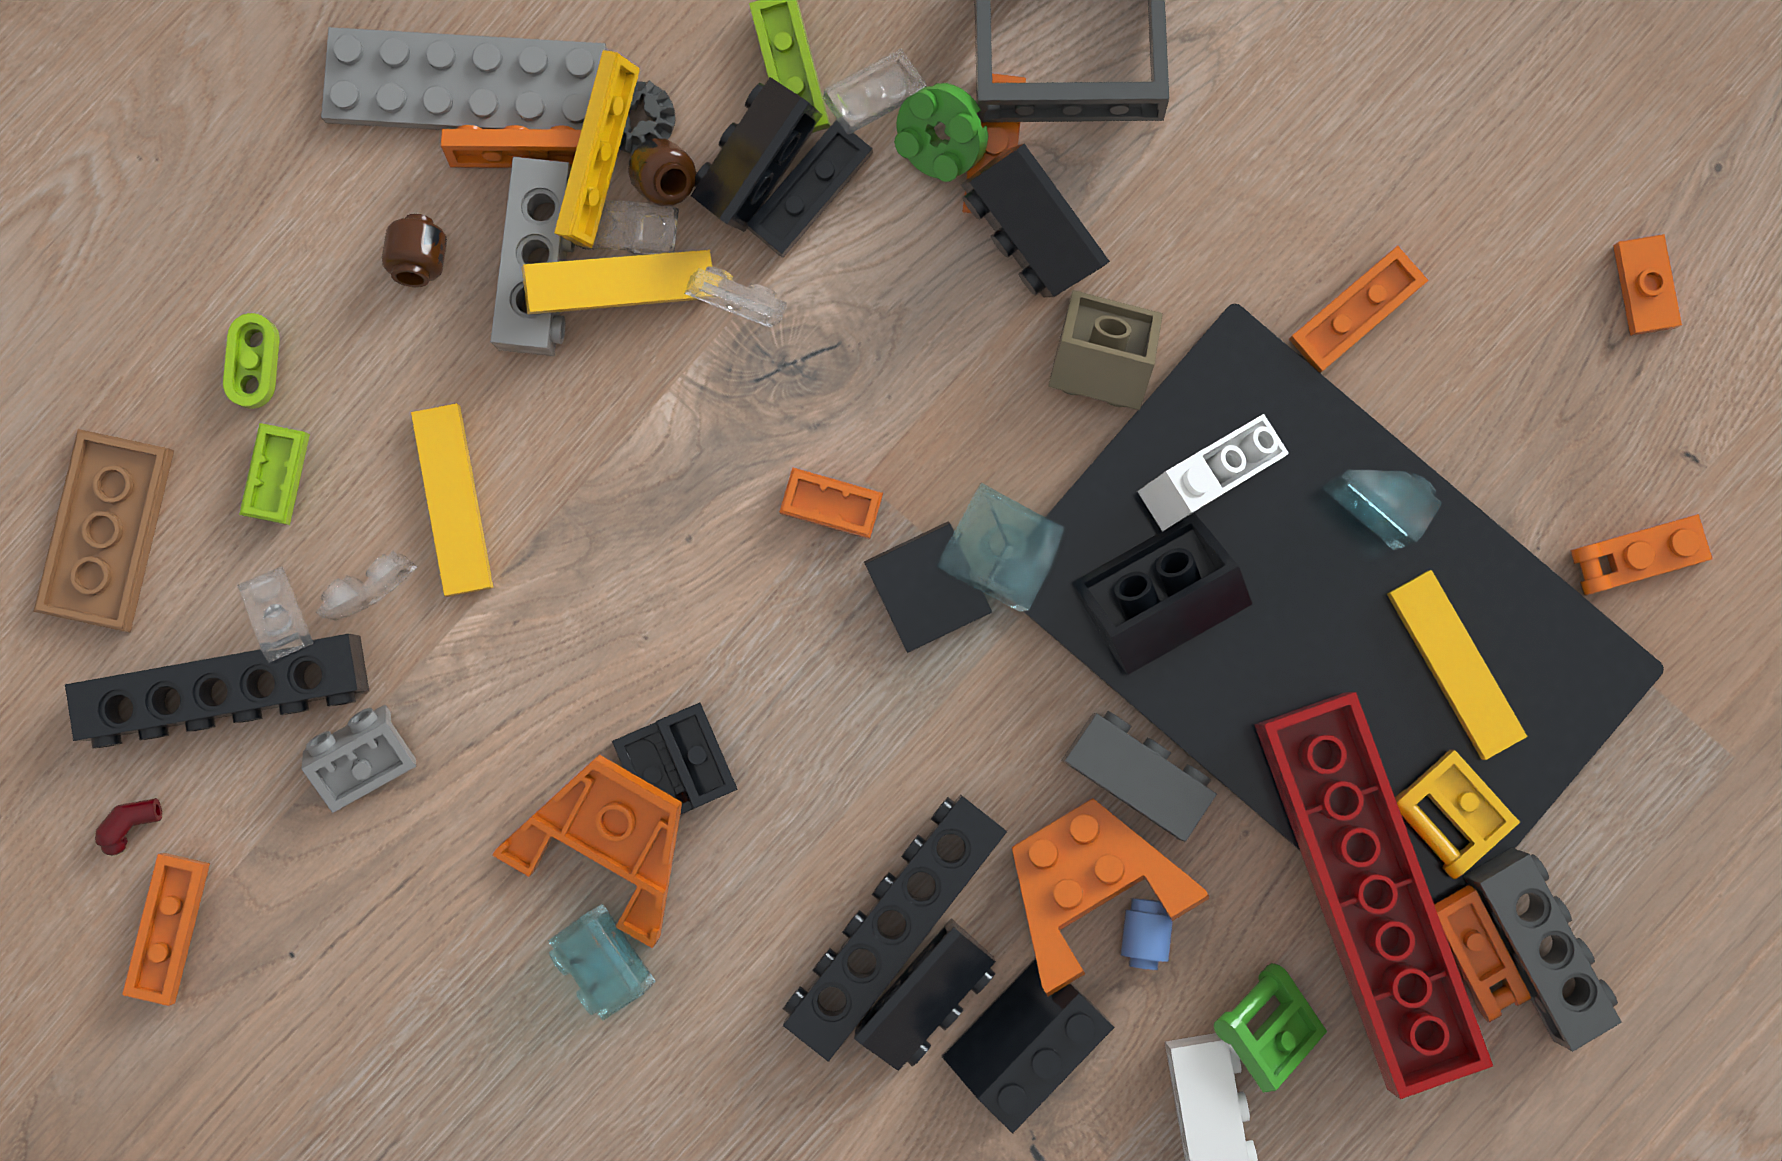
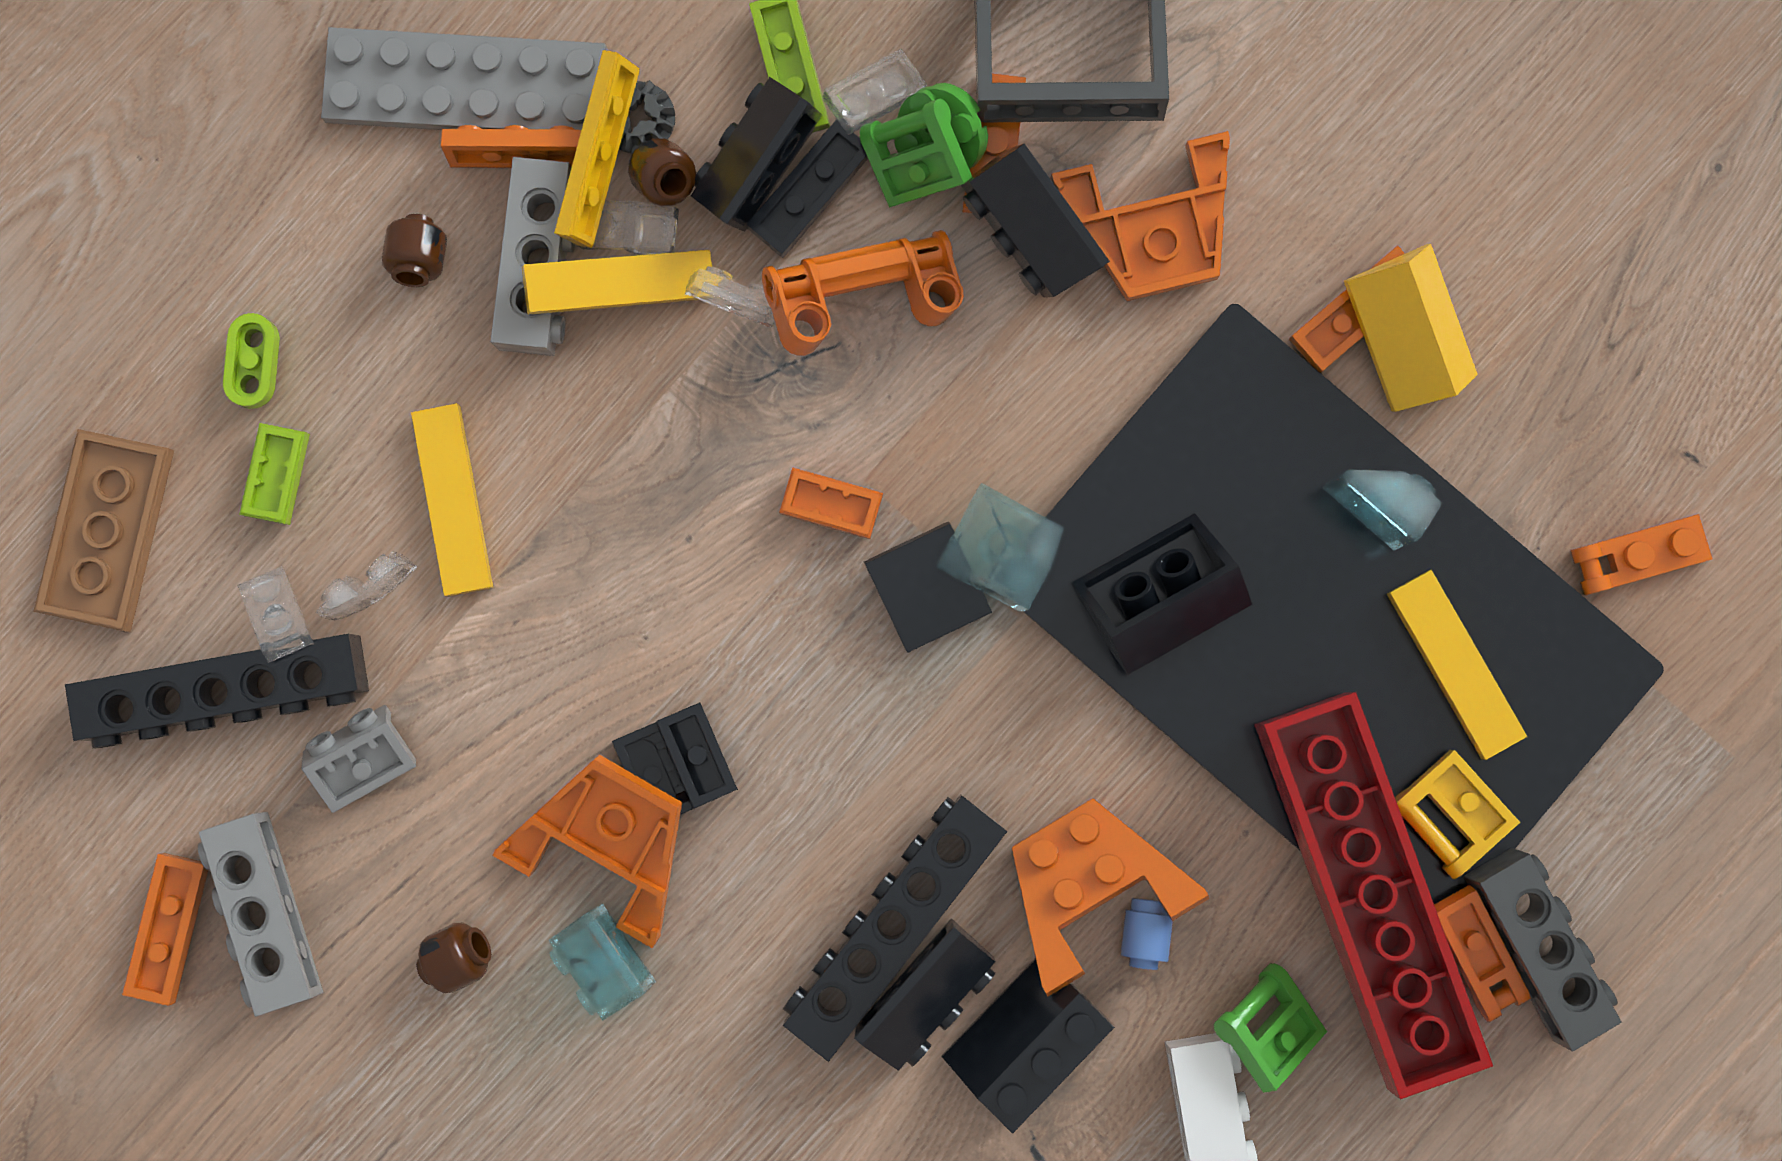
(121, 819): dark red arm -> none
(282, 928): none -> light grey brick
(453, 957): none -> reddish brown head
(800, 290): none -> orange piece
(919, 169): none -> bright green plate
(1106, 350): dark tan slope -> none
(1140, 774): dark grey brick -> none
(1161, 240): none -> orange wing
(1212, 472): white slope -> none
(1411, 329): none -> yellow slope
(1647, 285): orange plate -> none

